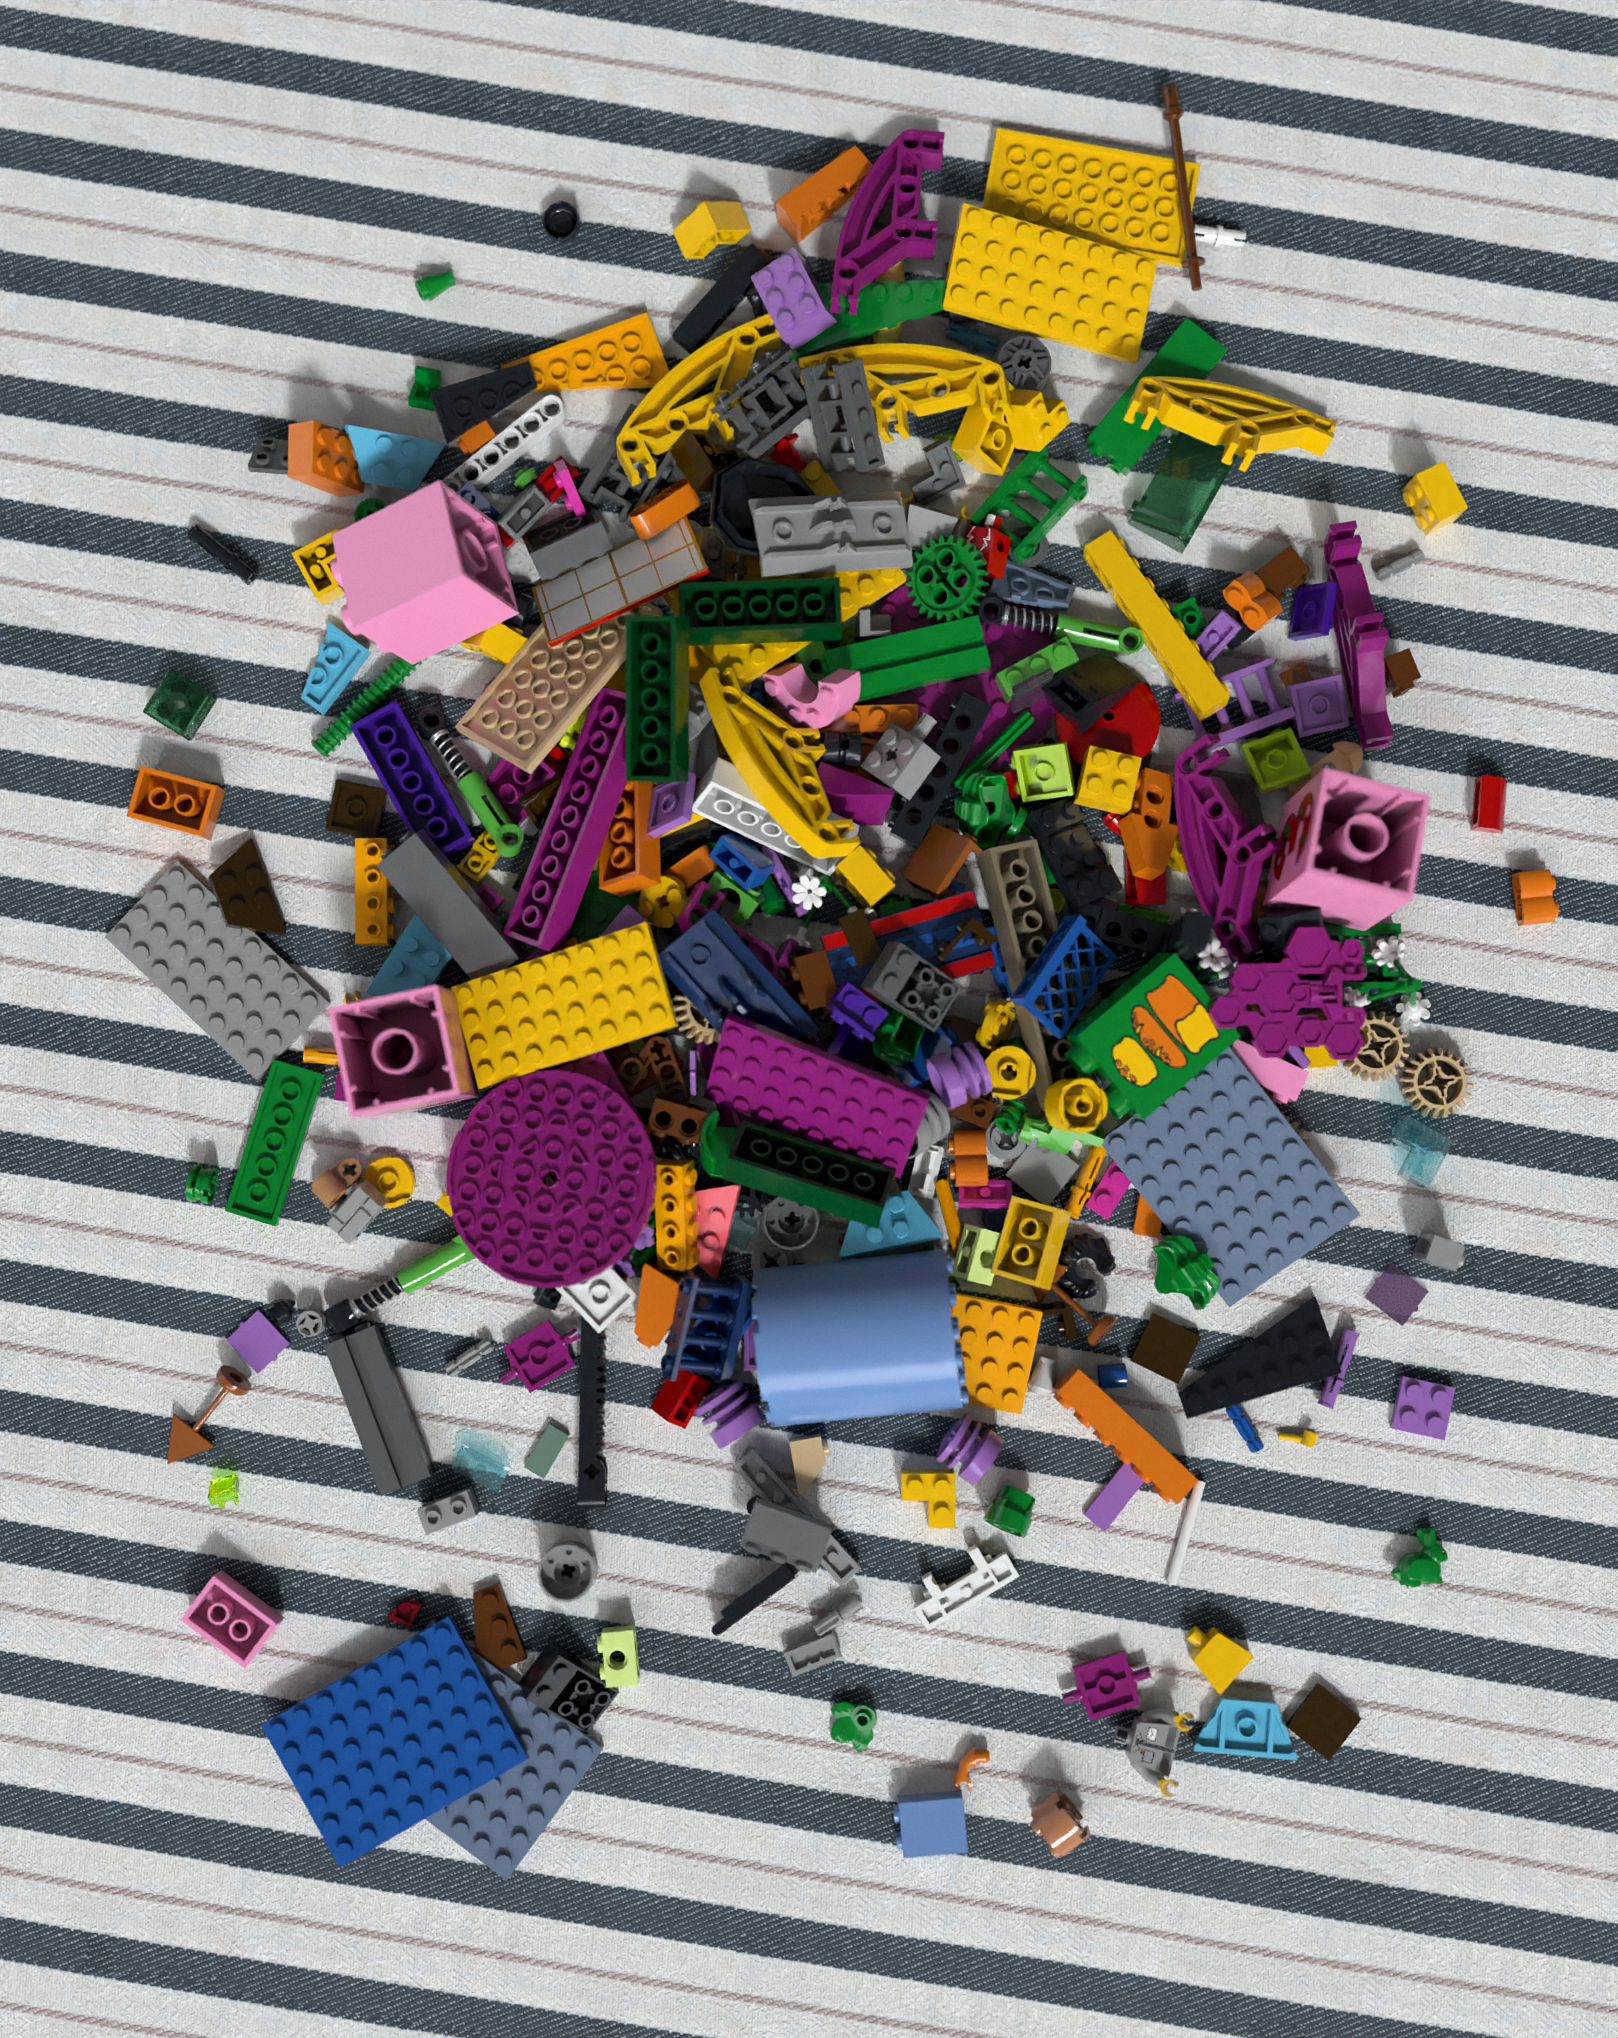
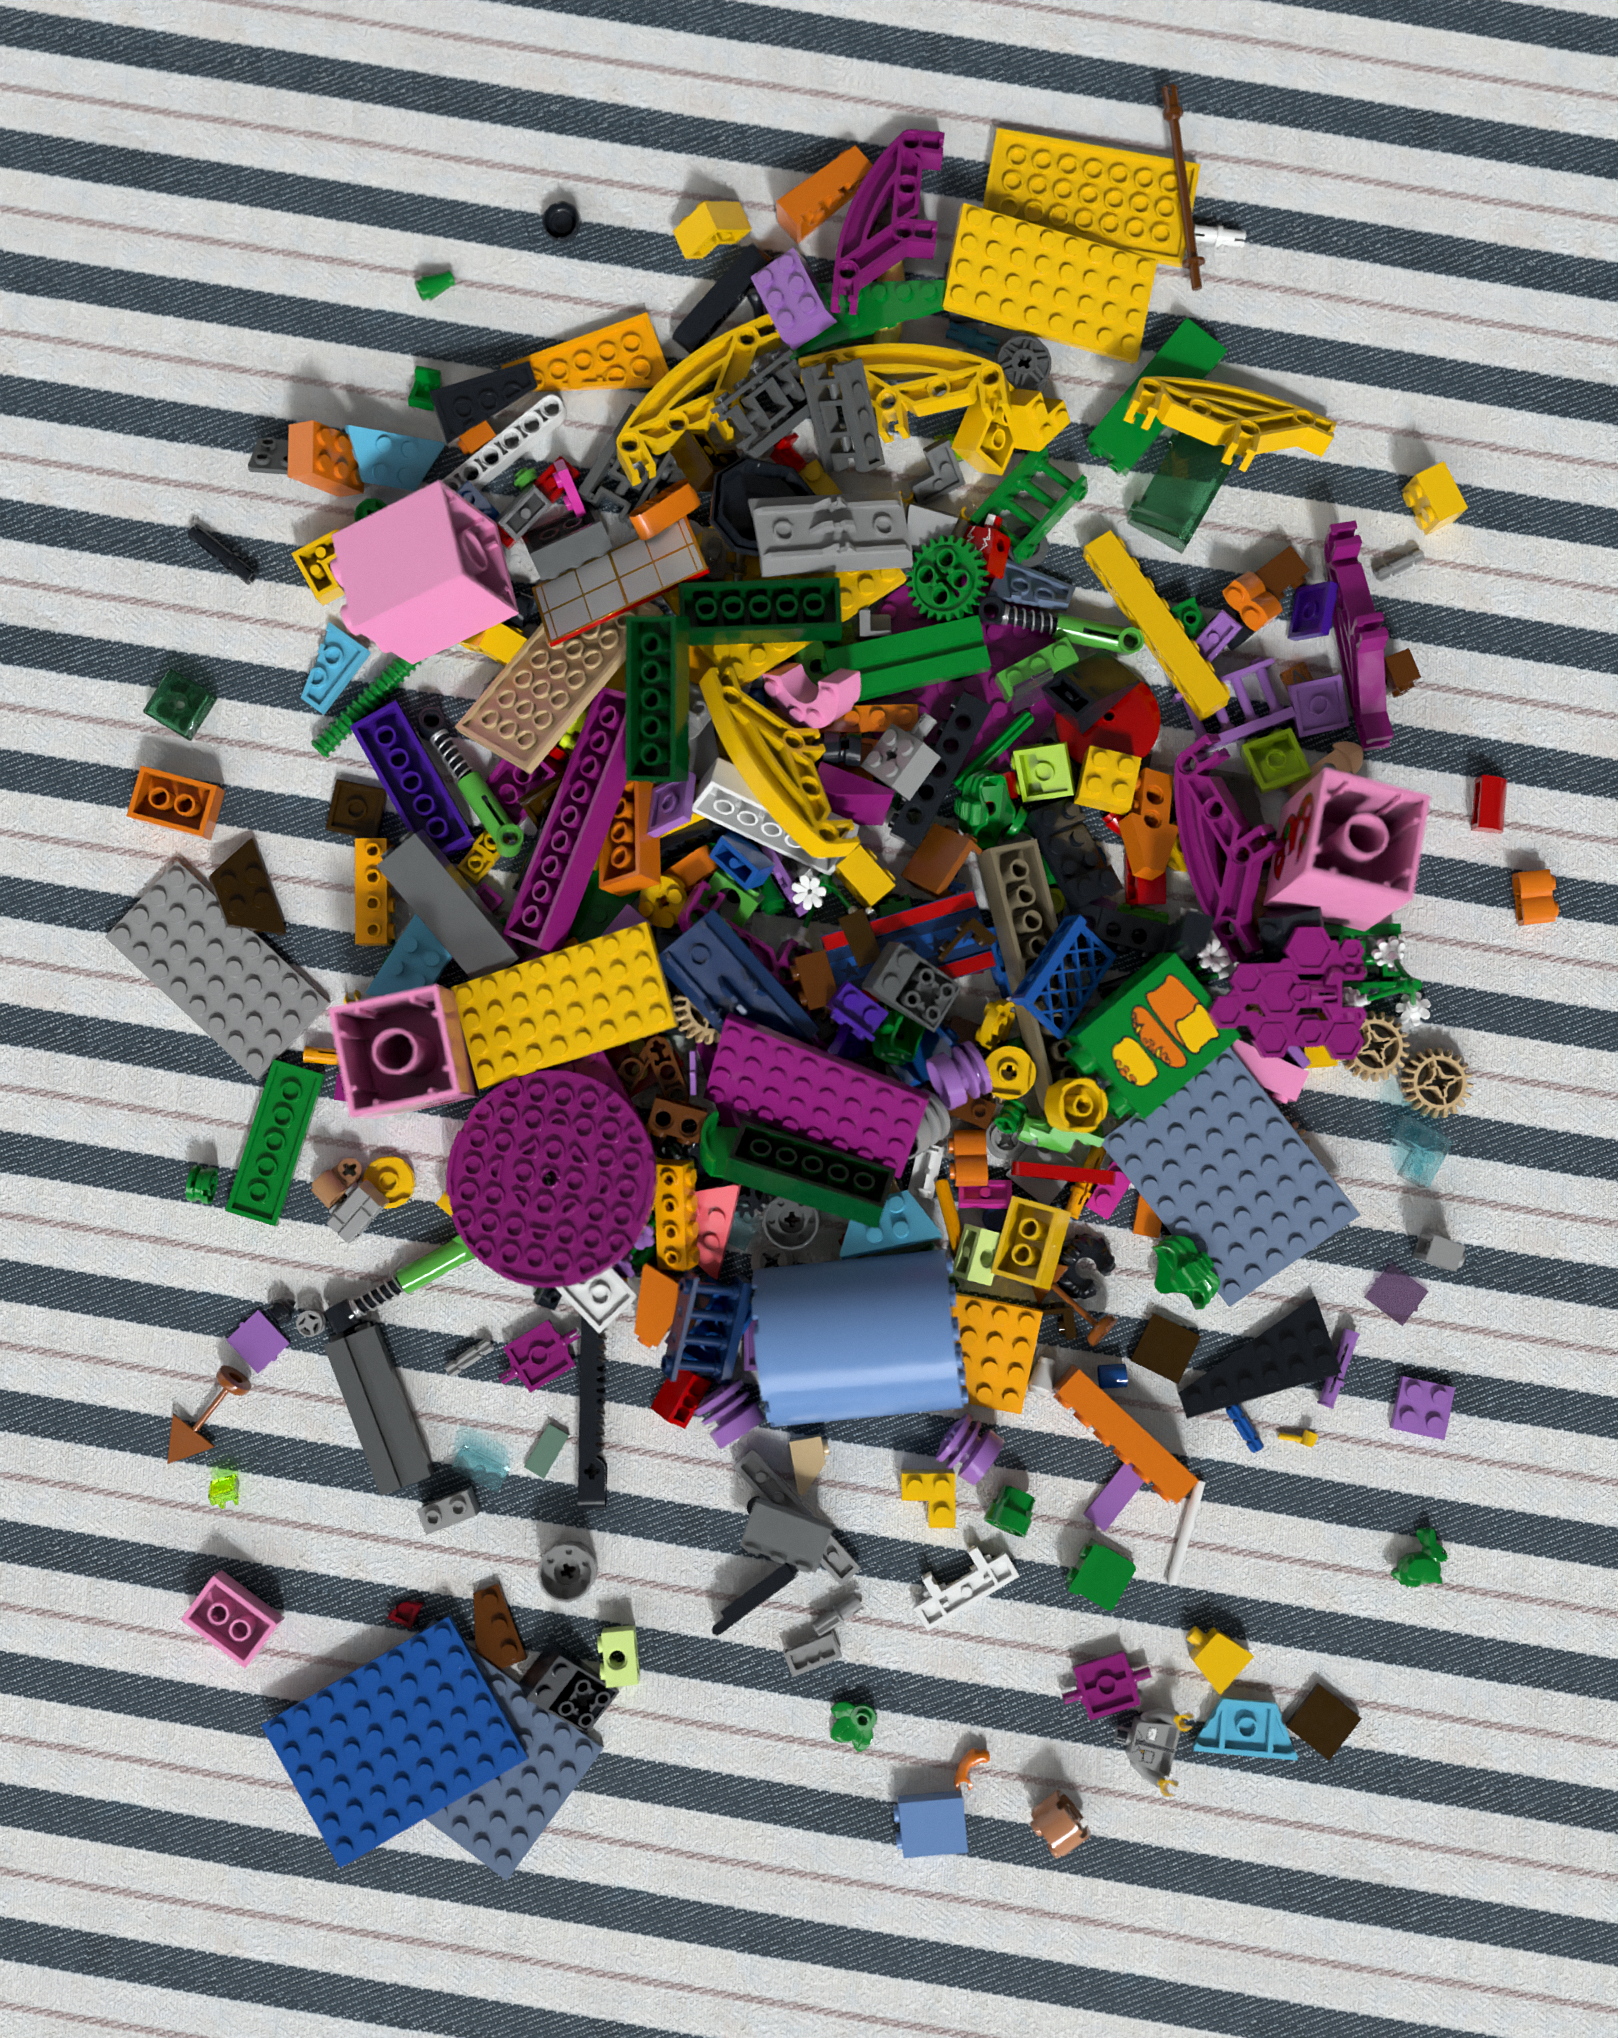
(1063, 1173): none -> red beam
(1100, 1574): none -> green bracket

